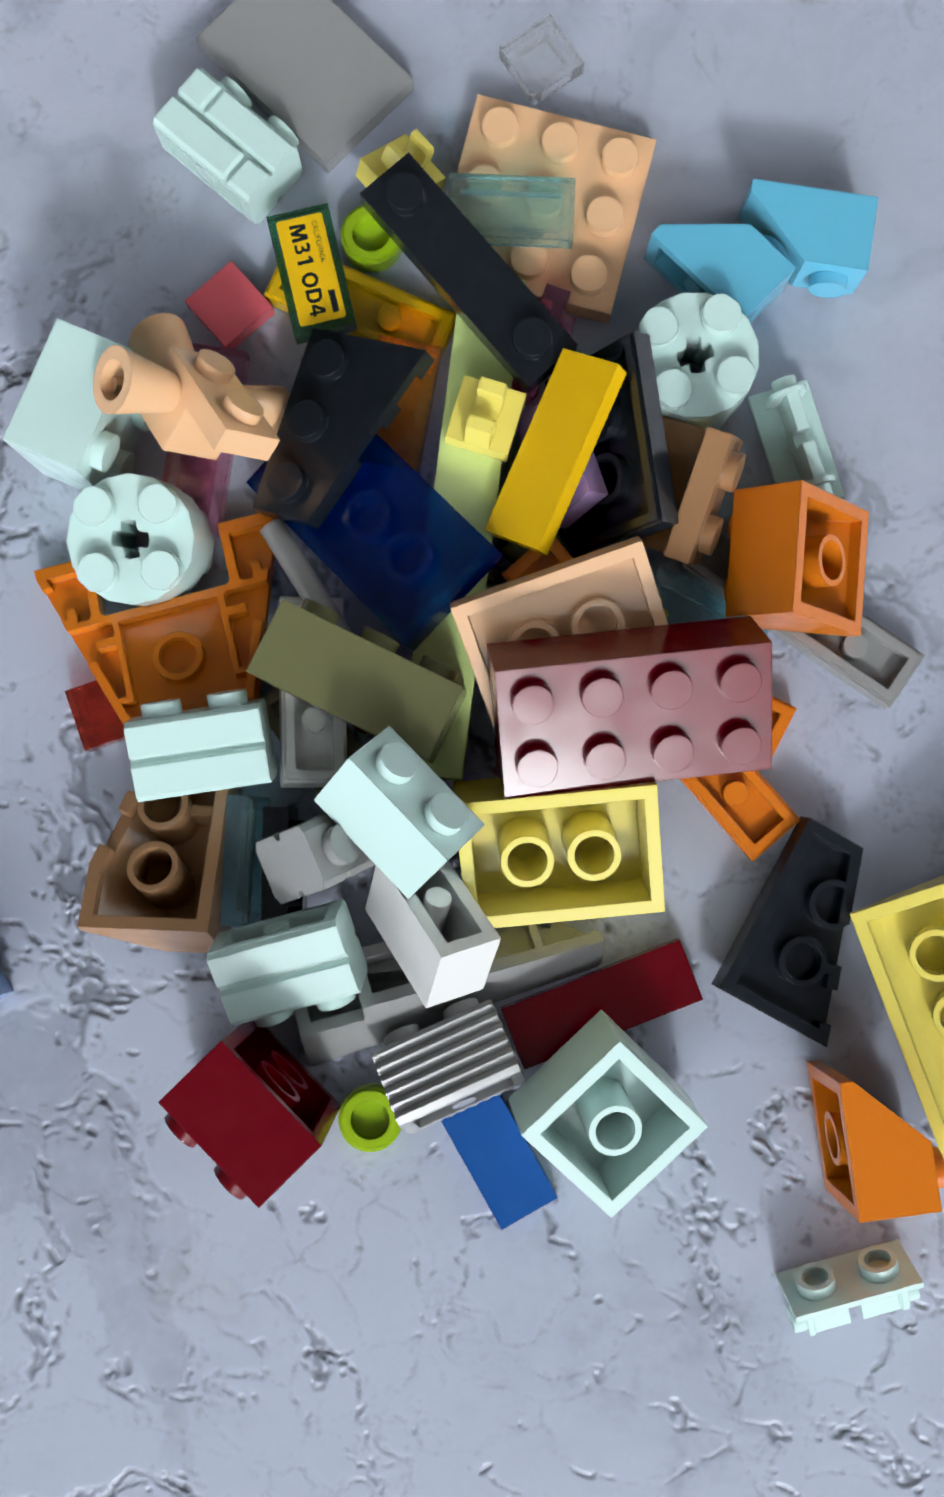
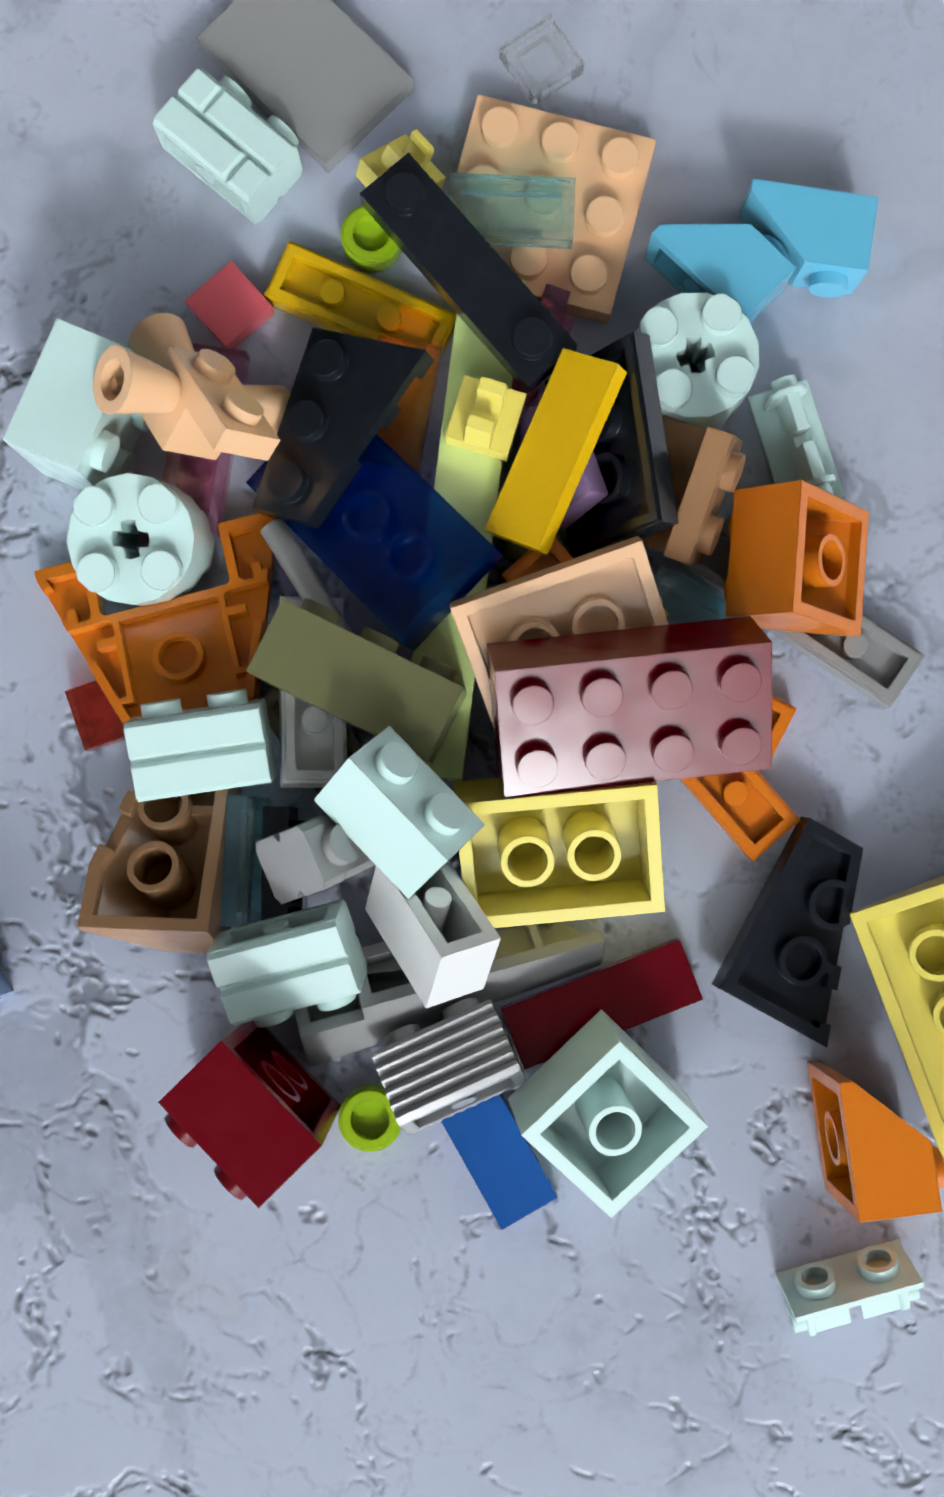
(311, 271): tile -> none

